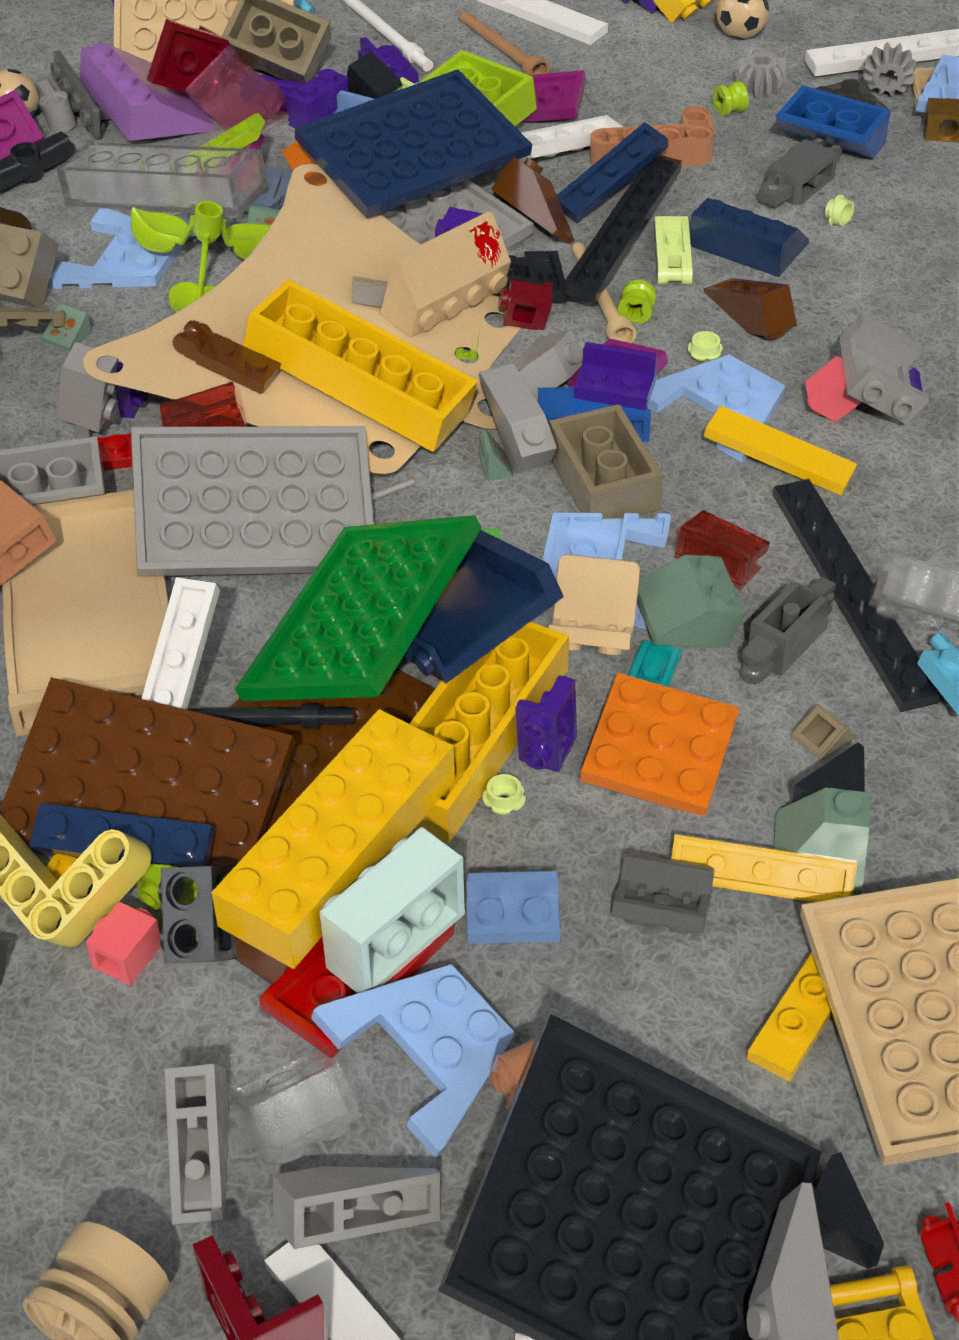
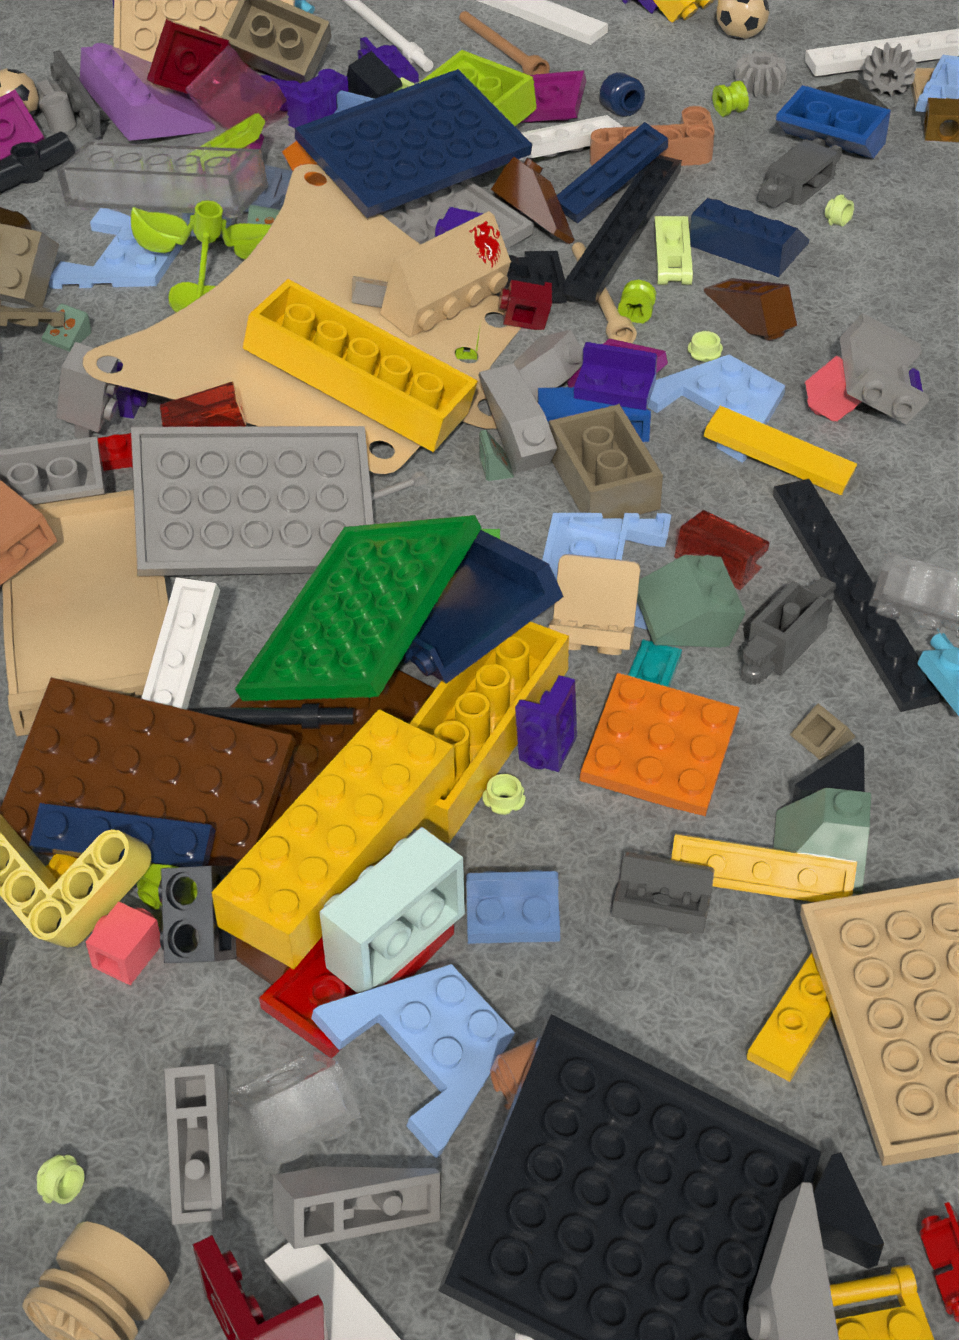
(60, 1179): none -> yellowish green plate
(226, 357): reddish brown hinge -> none
(622, 94): none -> dark blue head

